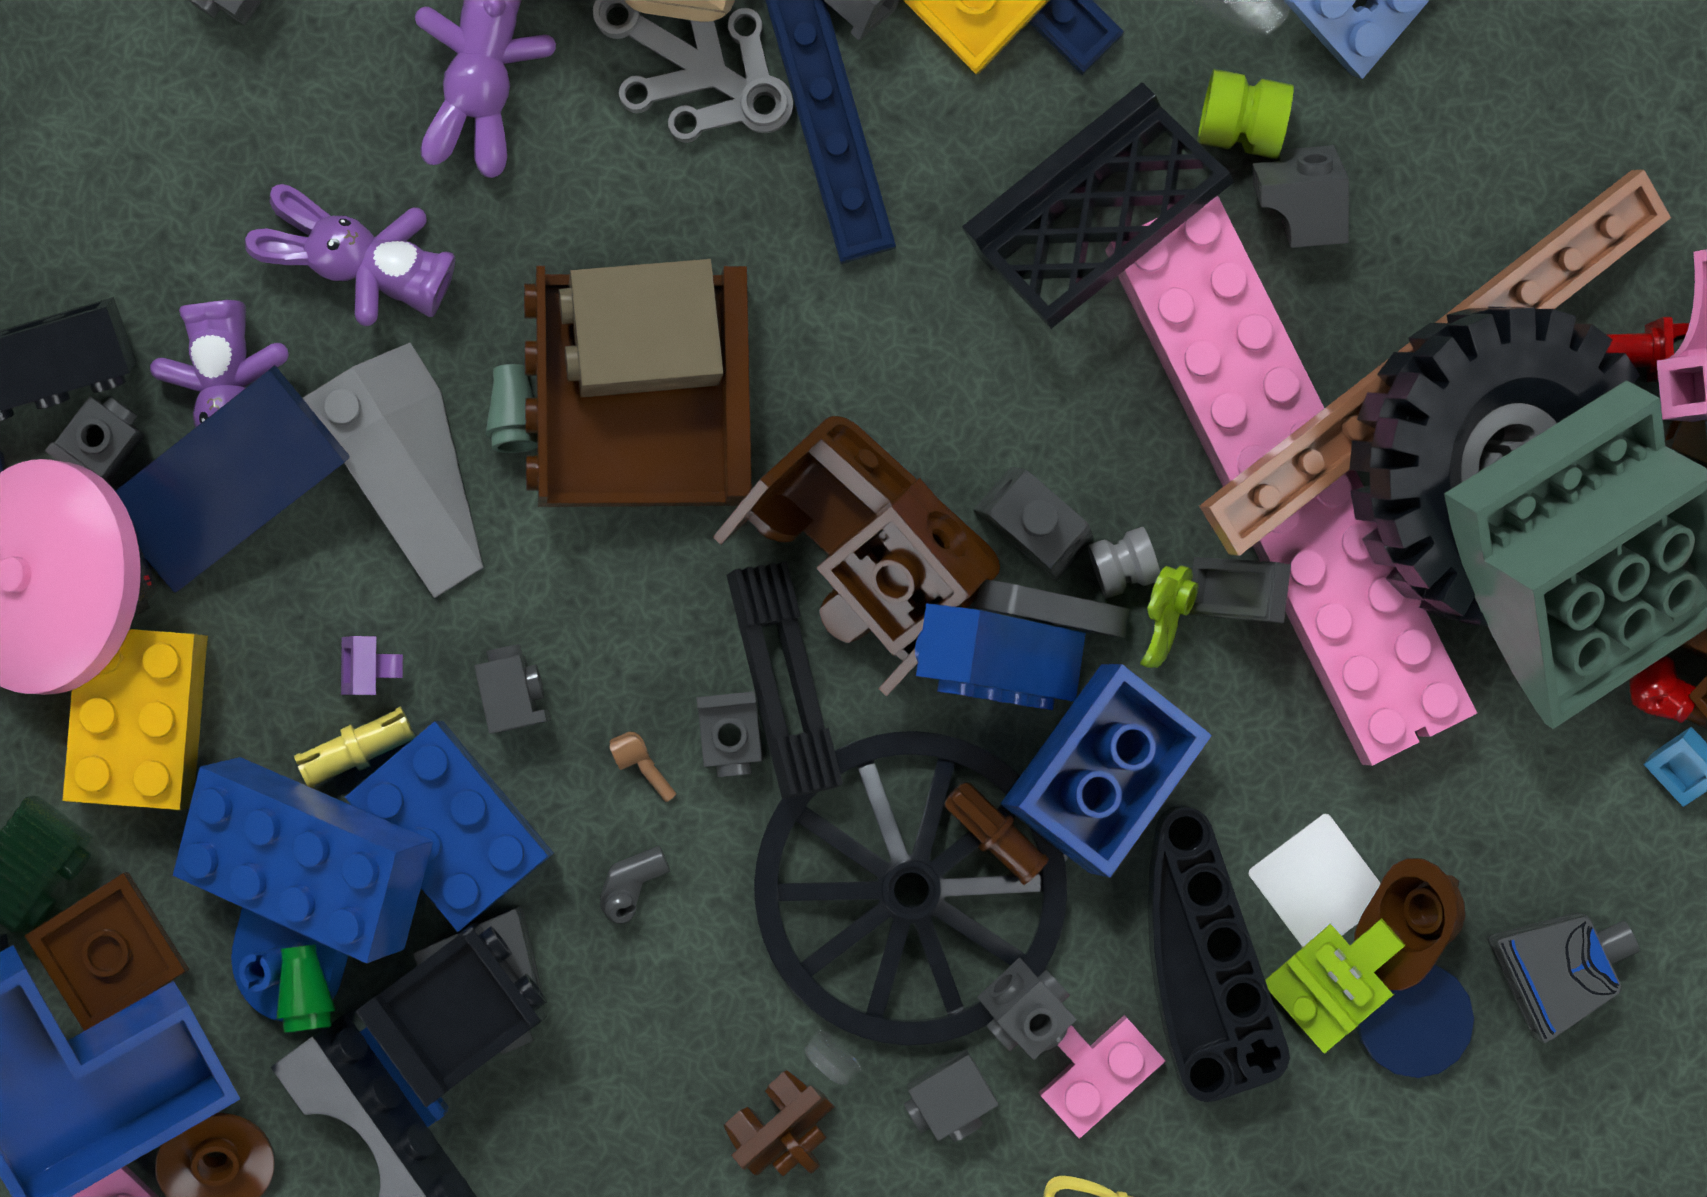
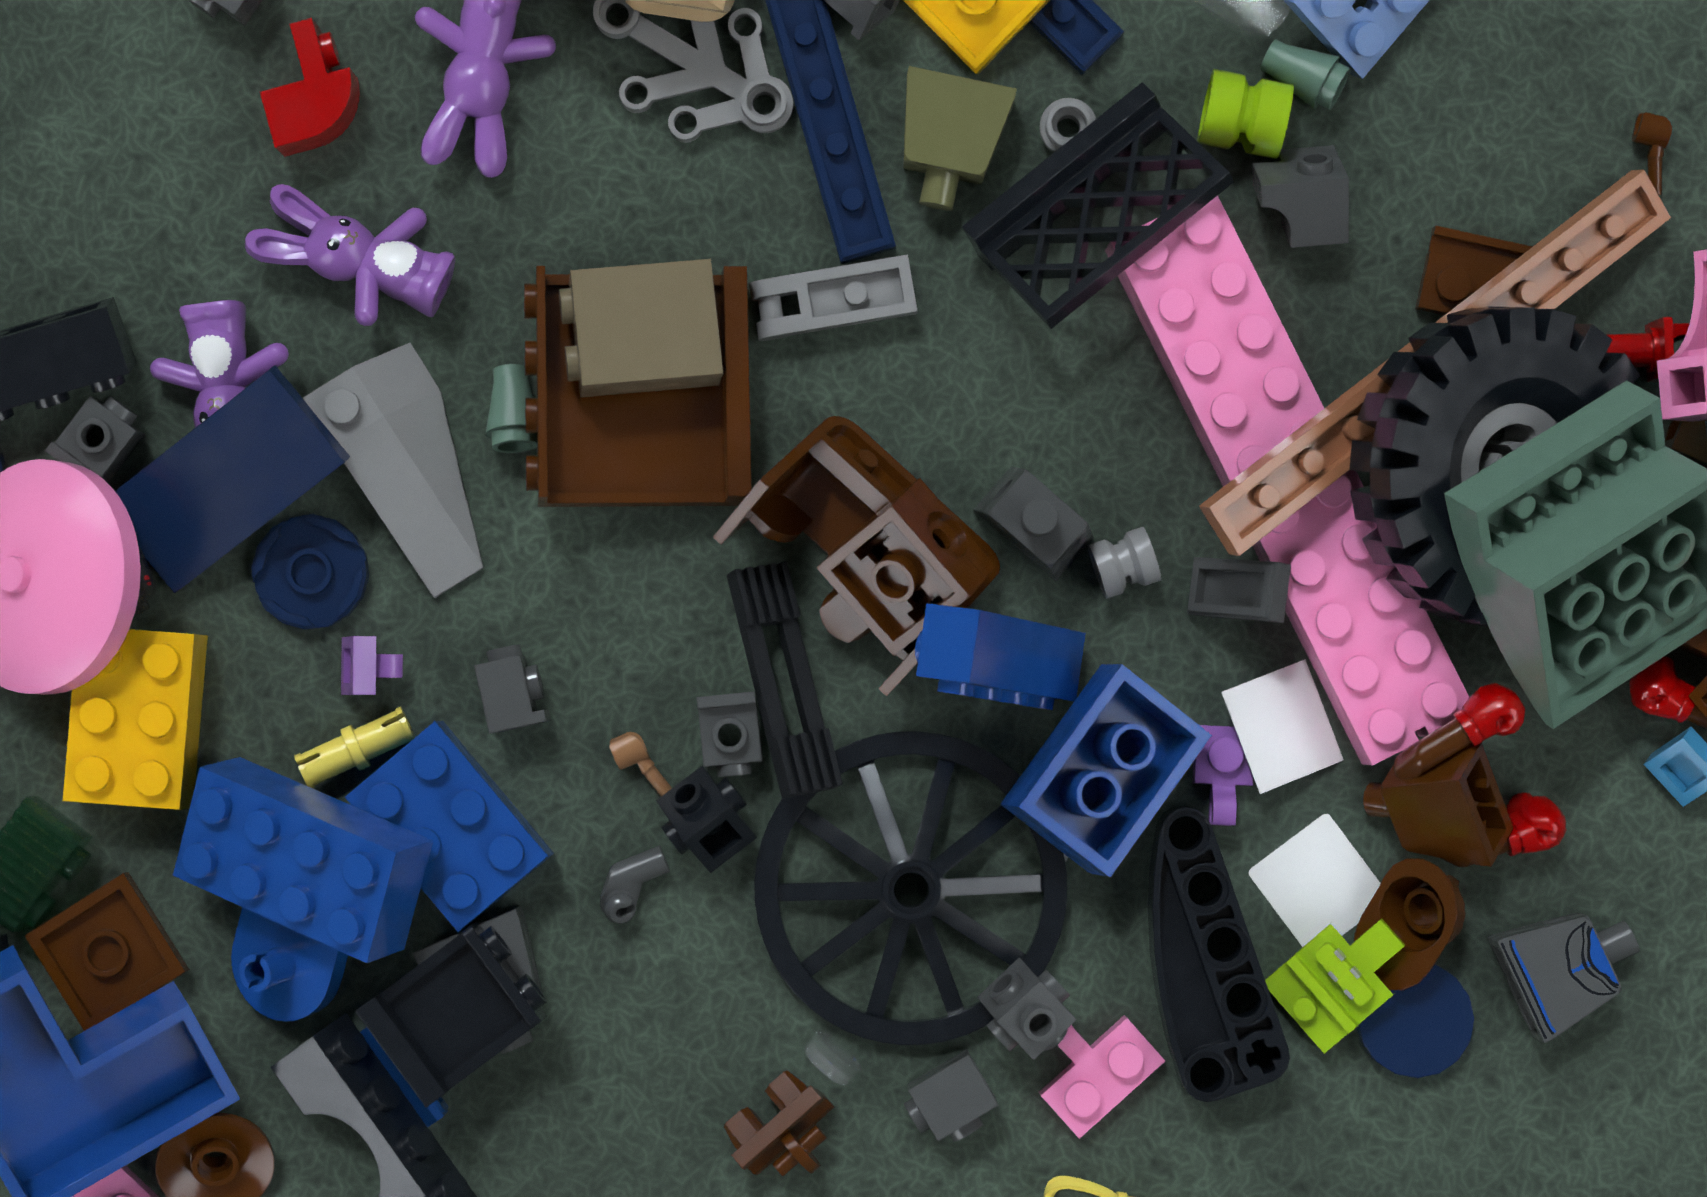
(303, 991): green cone -> none
(321, 105): none -> red brick
(330, 568): none -> dark blue tile
(700, 809): none -> black brick
(835, 297): none -> light grey plate
(951, 131): none -> olive torso
(995, 832): reddish brown axle -> none
(1052, 608): dark grey beam -> none
(1063, 109): none -> light grey plate
(1171, 596): lime plate -> none
(1223, 767): none -> medium lavender plate
(1282, 726): none -> white sticker
(1315, 75): none -> sand green cone
(1448, 797): none -> reddish brown torso
(1460, 265): none -> reddish brown plate
(1656, 133): none -> reddish brown hand

